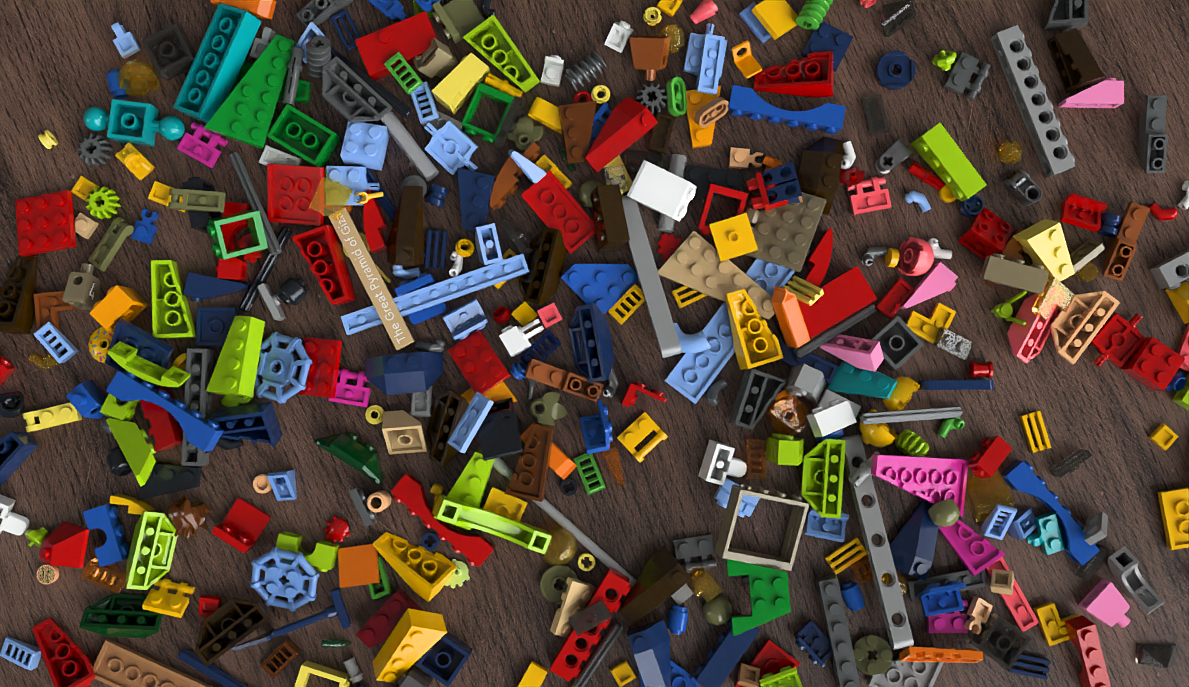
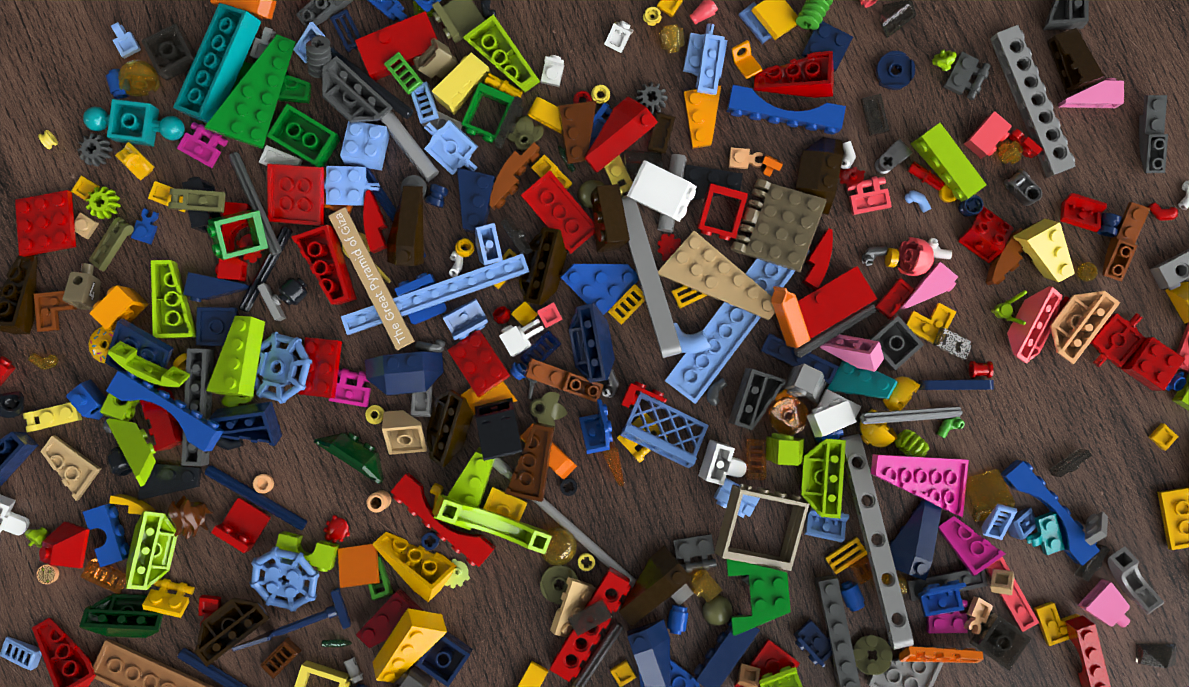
(56, 353): light blue slope -> none
(71, 466): none -> tan wing
(255, 497): none -> dark blue axle
(283, 484): medium blue slope -> none
(294, 69): dark grey pin -> none
(330, 198): clear yellow piece -> none
(360, 501): dark grey plate -> none
(365, 196): yellow hand -> none
(398, 271): light blue arm -> none
(435, 257): dark blue tile -> none
(470, 422): light blue plate -> none
(531, 170): light blue slope -> none
(584, 70): dark grey piece -> none
(598, 487): bright green slope -> none
(615, 175): clear slope -> none
(650, 54): dark orange torso -> none
(660, 445): none -> medium blue fence
(676, 96): bright green plate -> none
(711, 112): medium nougat plate -> none
(733, 237): yellow plate -> none
(751, 336): yellow wedge -> none
(777, 187): dark blue hips -> none
(805, 288): light yellow tile -> none
(863, 472): light grey pin -> none
(944, 513): olive hair -> none
(988, 134): none -> coral brick
(989, 457): red brick -> none
(1014, 273): dark tan wedge -> none
(1029, 147): none -> red plate
(1042, 429): yellow tile -> none
(1043, 675): dark blue tile -> none
(1053, 295): clear yellow tile -> none
(1085, 253): dark tan plate -> none

